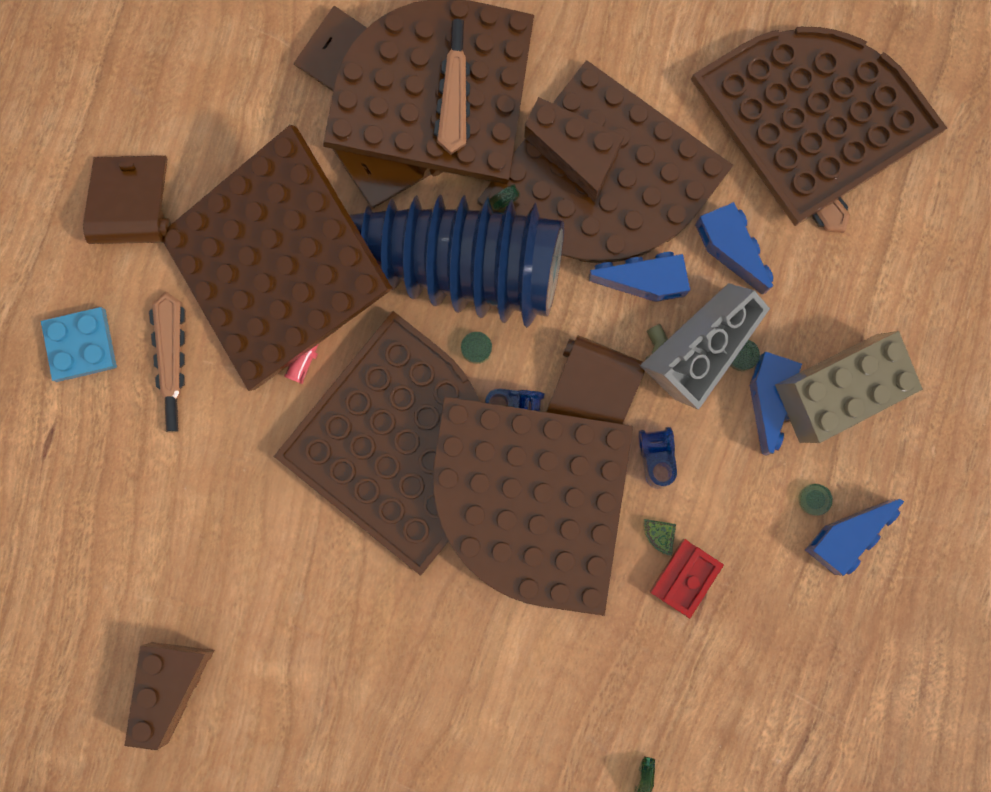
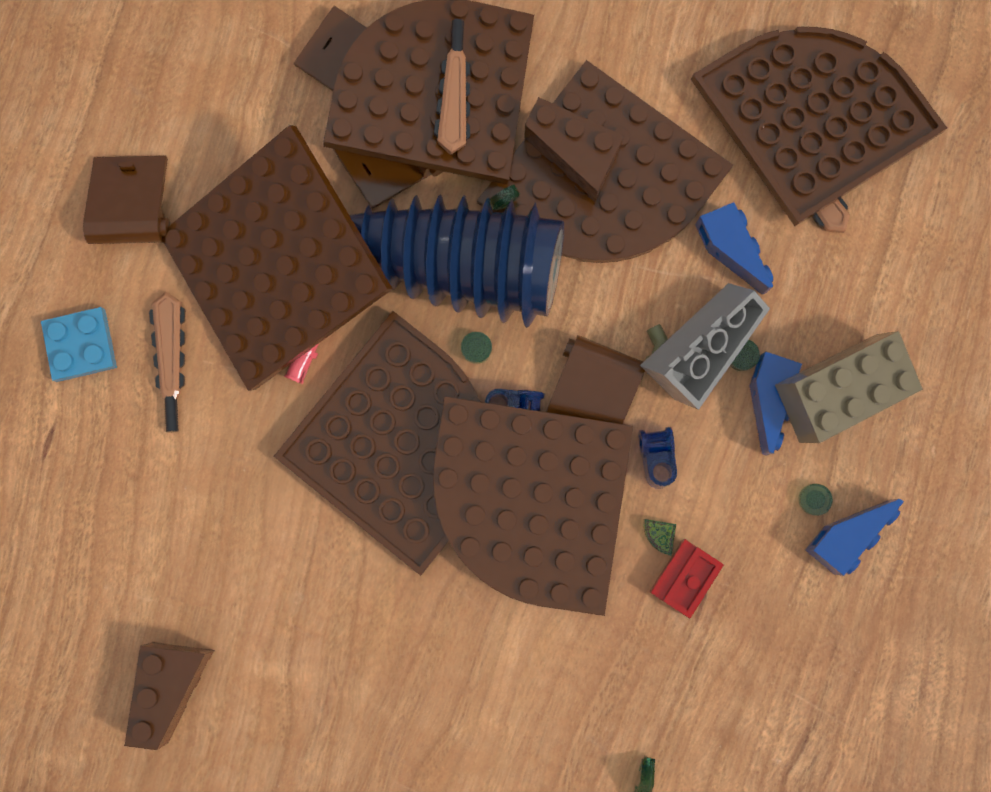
(649, 279): blue slope -> none

